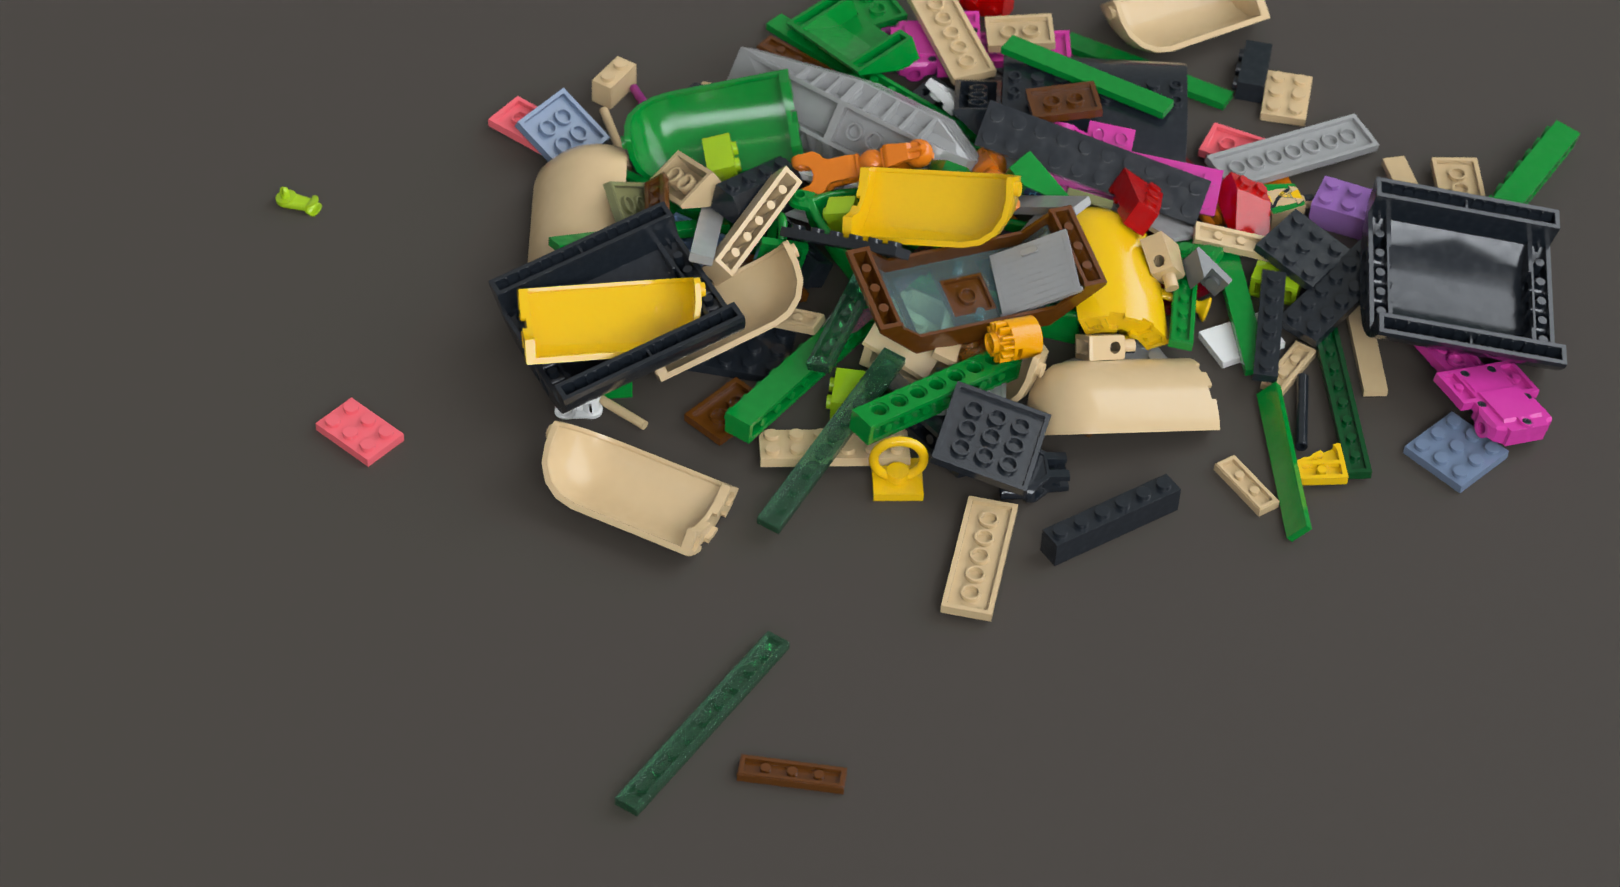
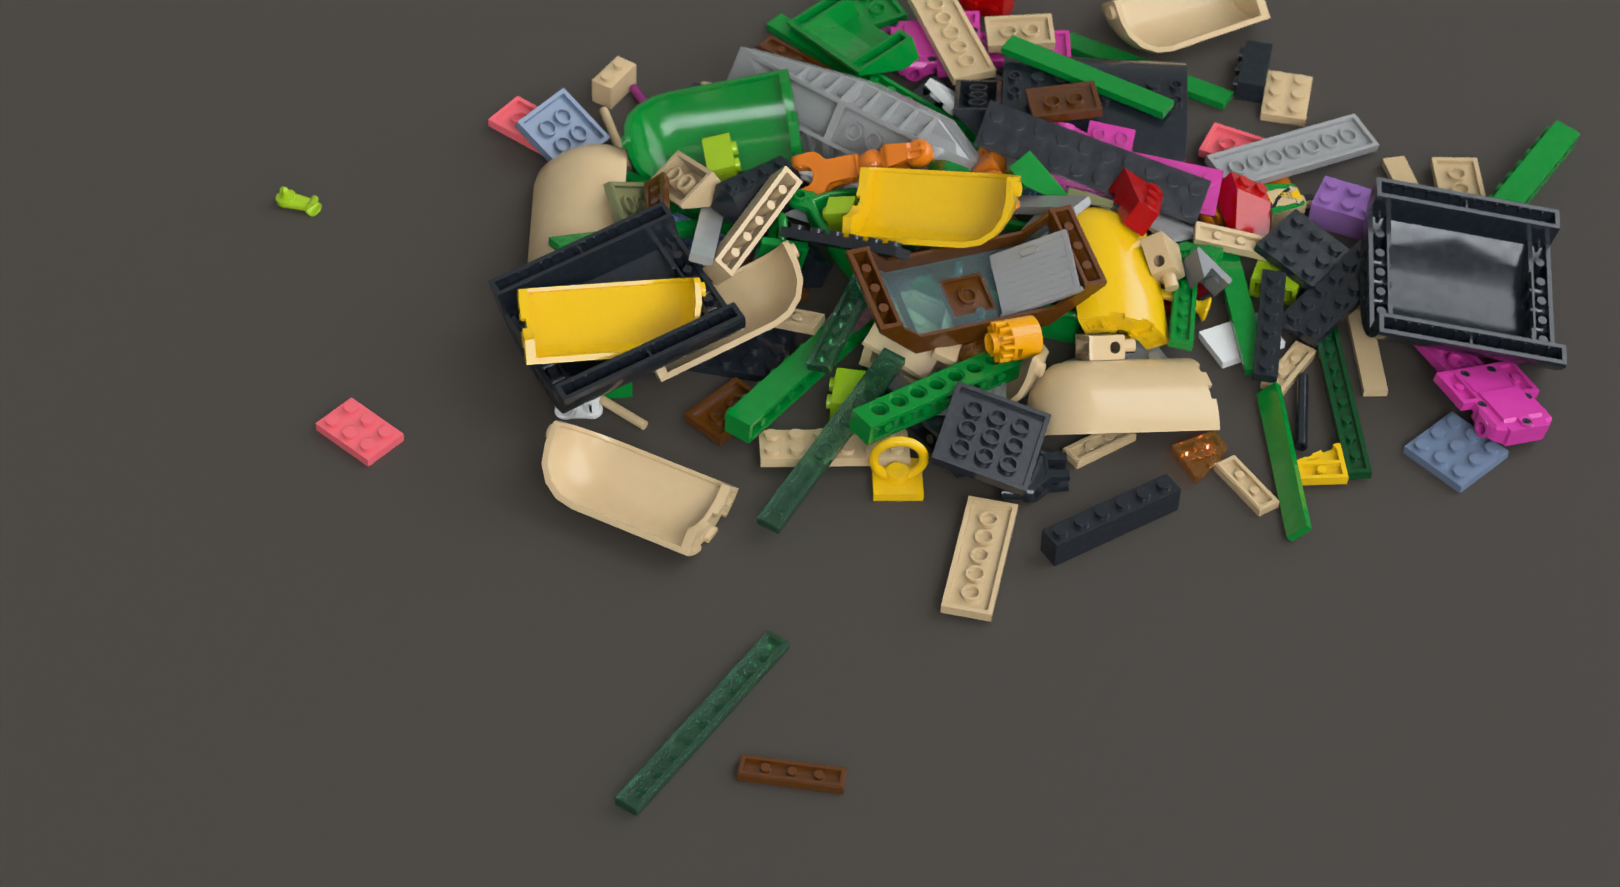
(1095, 447): none -> tan tile
(1200, 454): none -> clear orange wing

